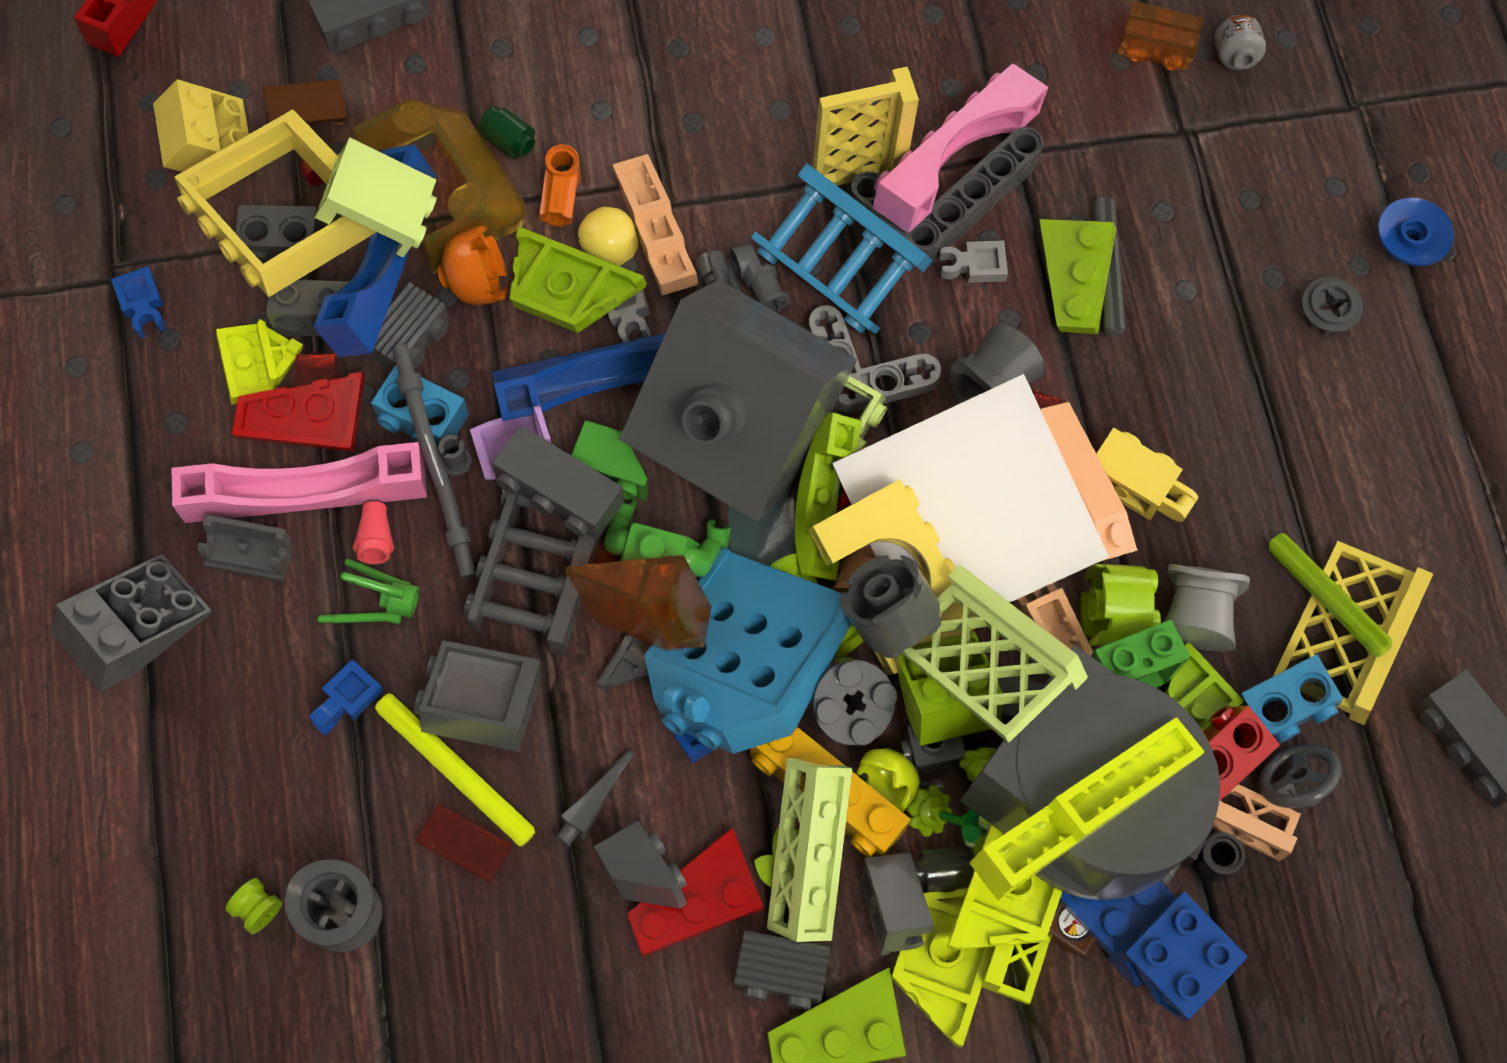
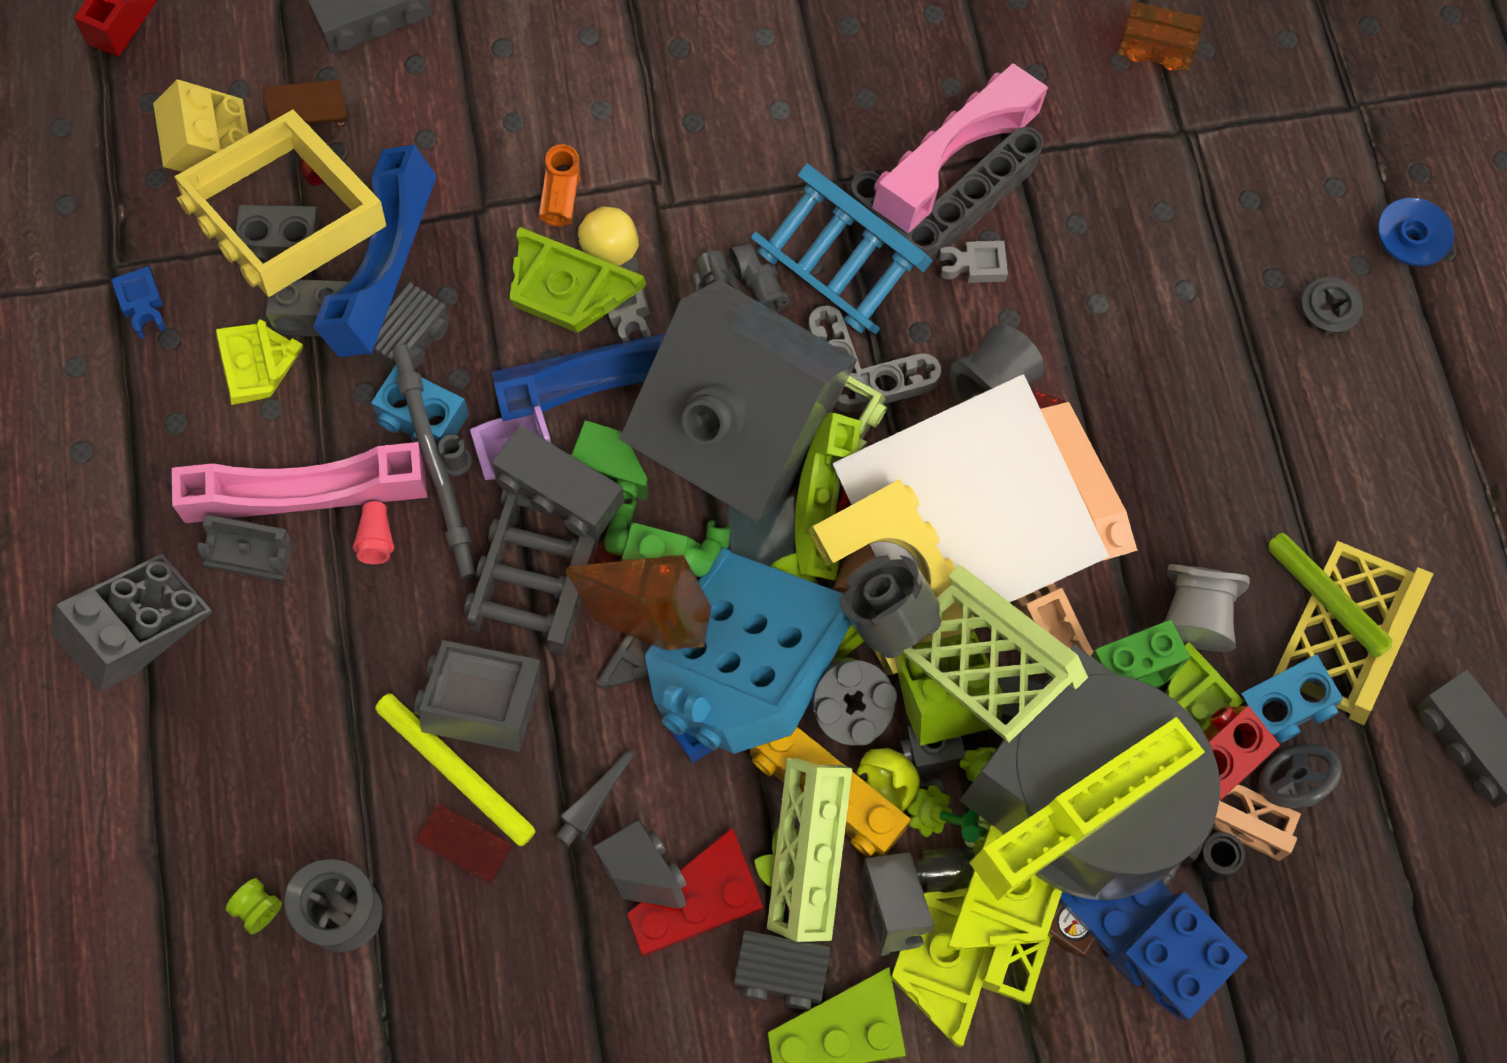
(305, 415): red wing -> none
(314, 368): clear red tile -> none
(347, 693): blue plate -> none
(378, 195): yellowish green panel -> none
(397, 596): bright green plant -> none
(473, 268): orange cylinder -> none
(488, 193): clear yellow windscreen -> none
(507, 132): dark green brick -> none
(655, 224): light nougat slope -> none
(892, 132): light yellow fence -> none
(1078, 270): lime wing -> none
(1113, 308): dark grey axle -> none
(1118, 602): lime brick -> none
(1144, 477): light yellow brick -> none
(1240, 39): light grey head -> none

